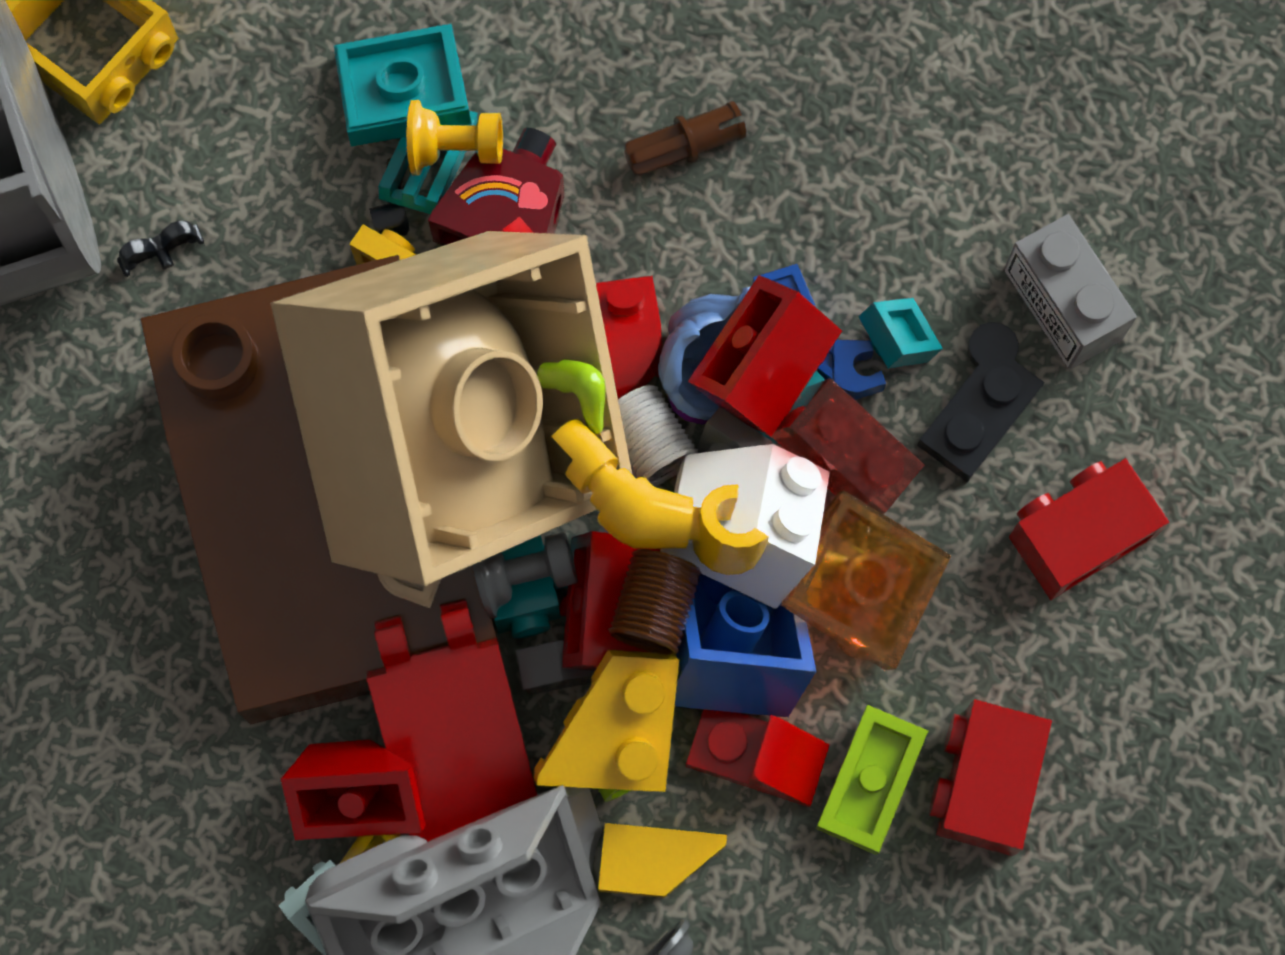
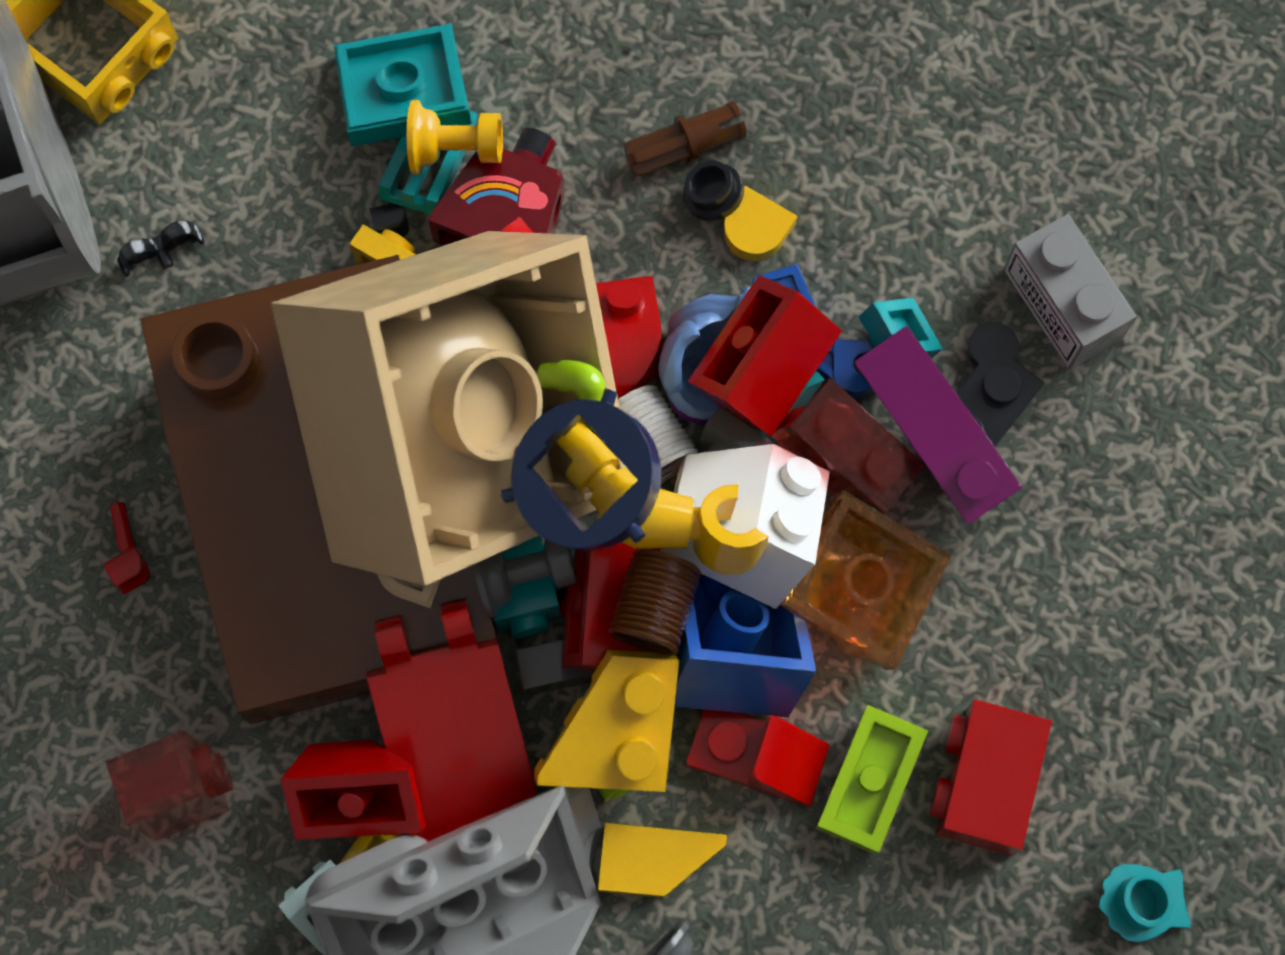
(128, 568): none -> red hand
(170, 785): none -> clear red brick
(548, 513): none -> dark blue piece
(713, 190): none -> black plate
(757, 227): none -> yellow tile
(938, 425): none -> magenta slope
(1087, 527): red brick -> none
(1143, 902): none -> teal animal

